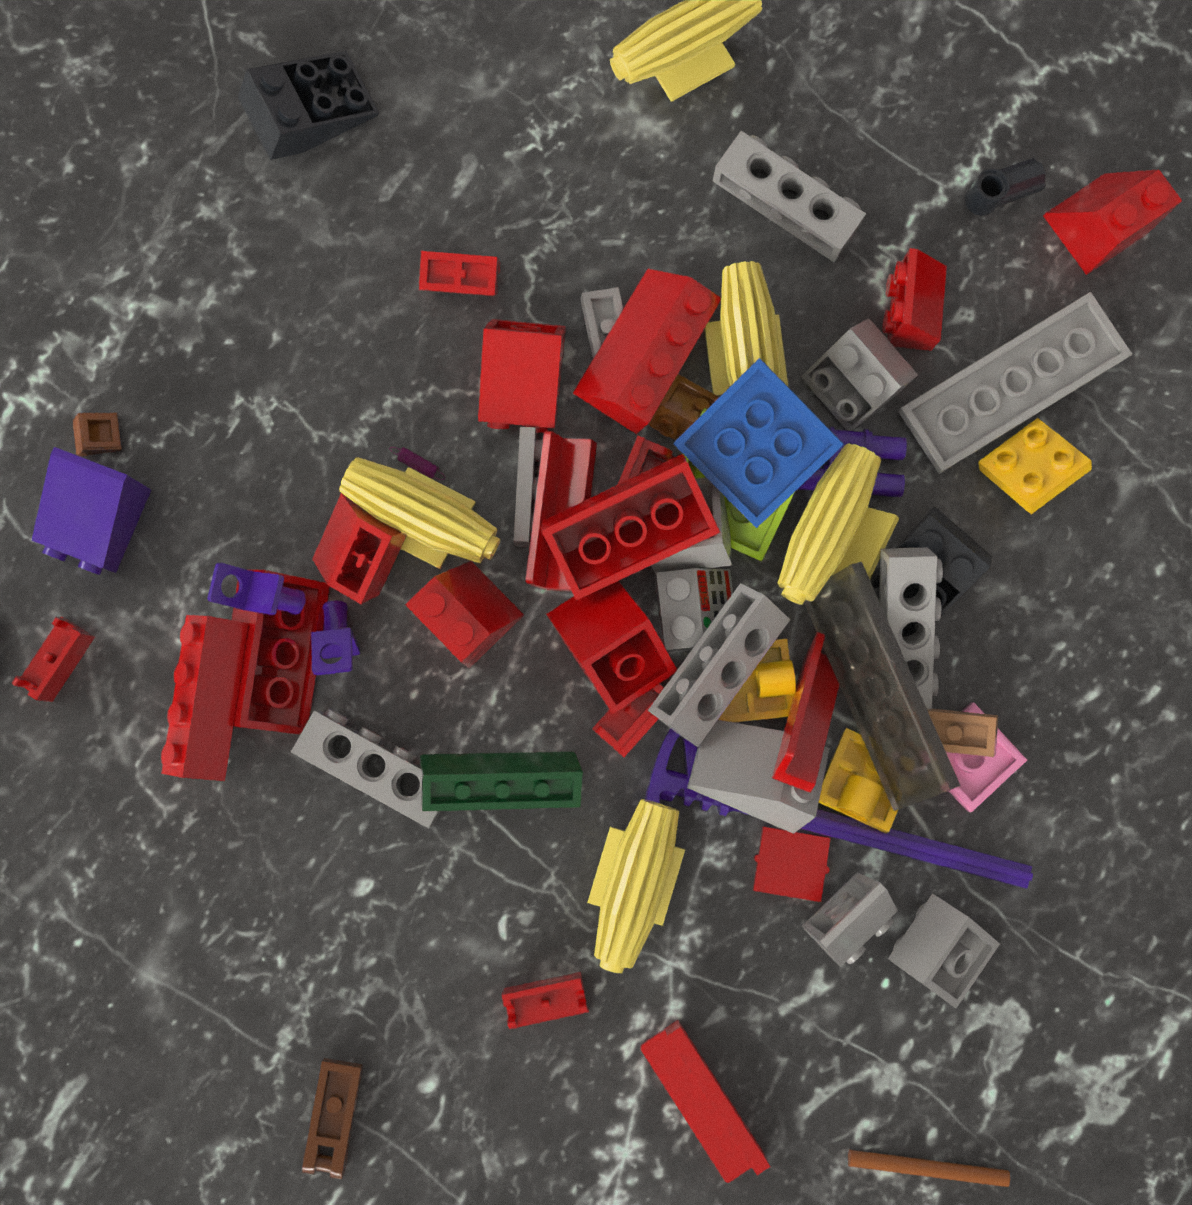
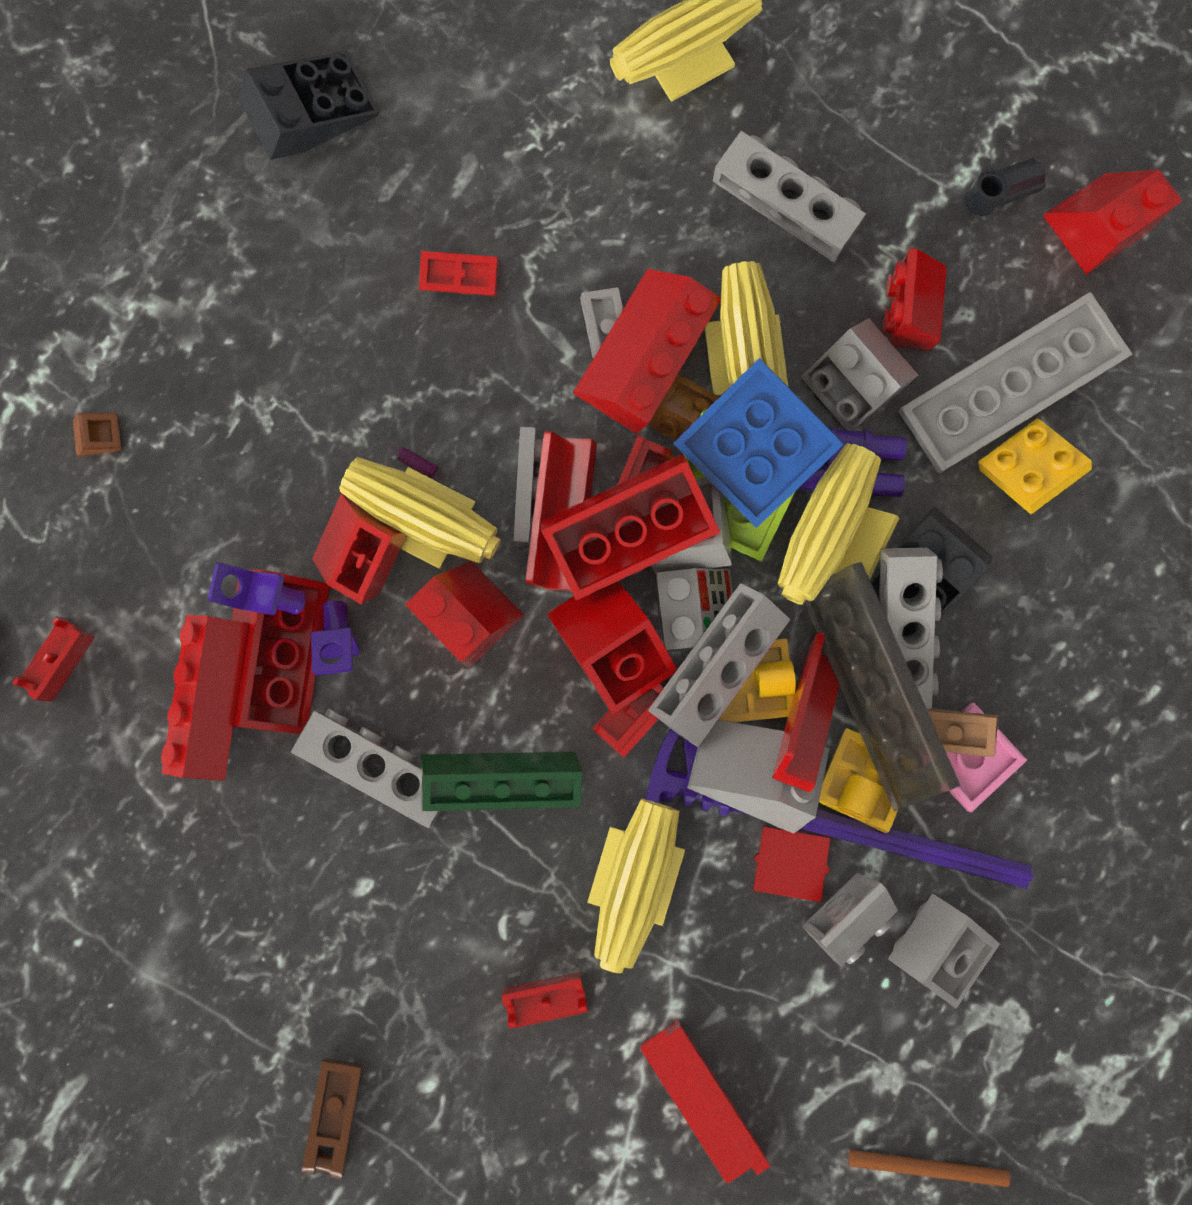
(87, 512): dark purple slope -> none
(521, 374): red slope -> none

